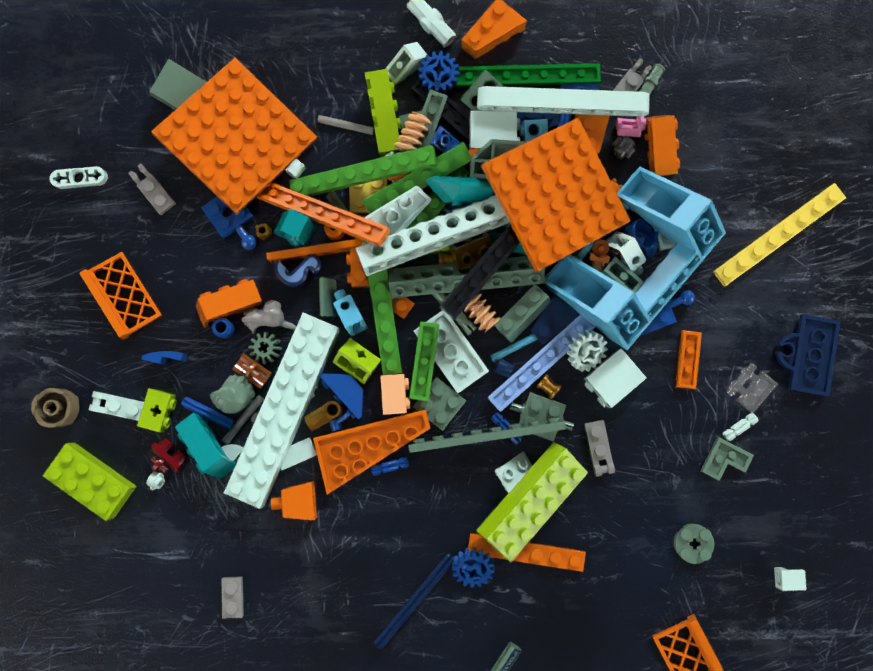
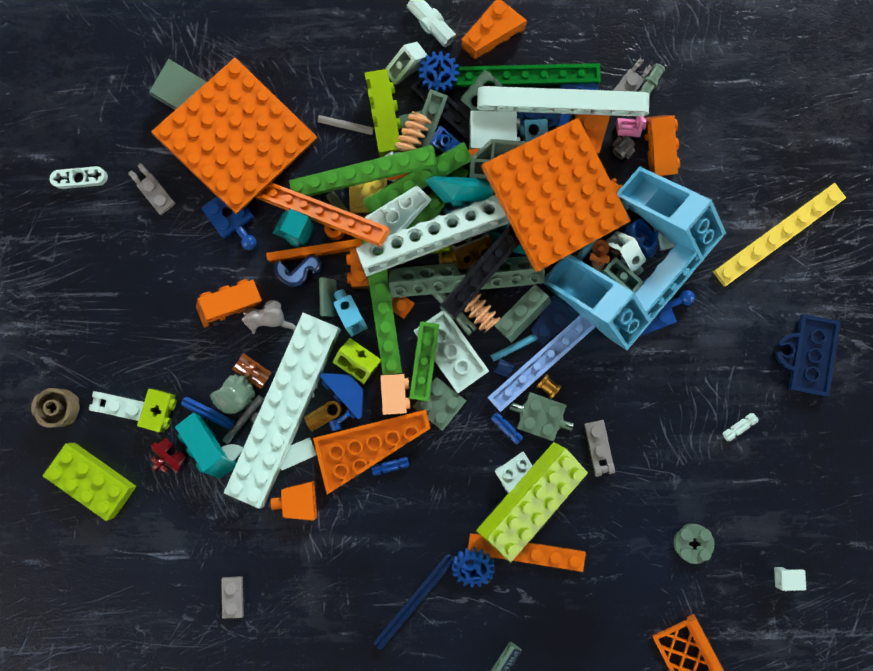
(110, 308): orange fence -> none
(155, 480): light aqua plate -> none
(161, 357): blue slope -> none
(217, 328): blue brick -> none
(265, 236): pearl gold hose -> none
(271, 350): sand green gear -> none
(295, 168): light aqua hose -> none
(495, 433): sand green plate -> none
(585, 352): light aqua gear -> none
(614, 379): light aqua brick -> none
(688, 359): orange tile -> none
(724, 454): sand green plate -> none
(756, 392): clear plate -> none

